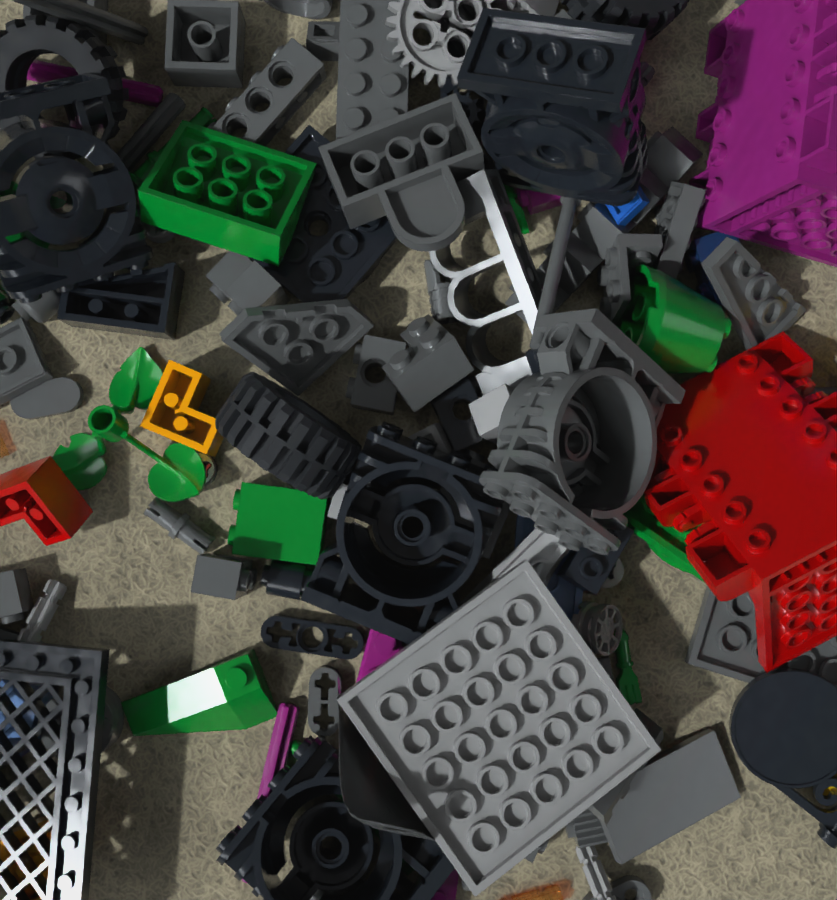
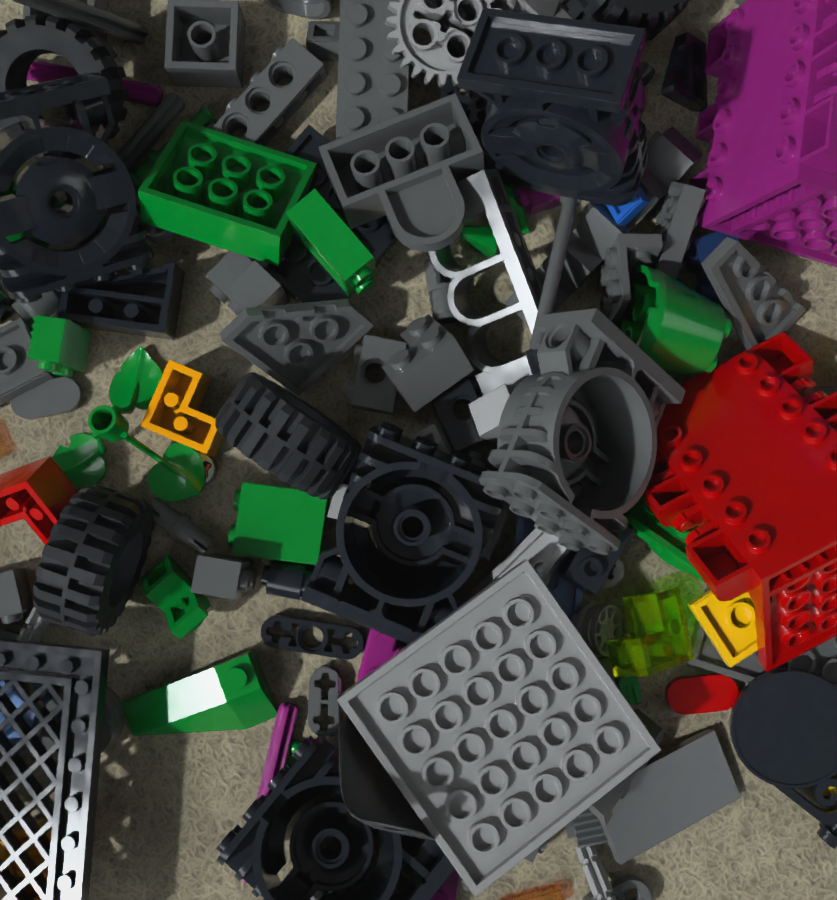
(59, 346): none -> green brick
(93, 559): none -> black tyre
(170, 590): none -> green brick
(333, 244): none -> green window
(480, 239): none -> green slope
(656, 636): none -> clear neon green brick
(685, 74): none -> black wing
(701, 693): none -> red tile
(728, 625): none -> yellow plate

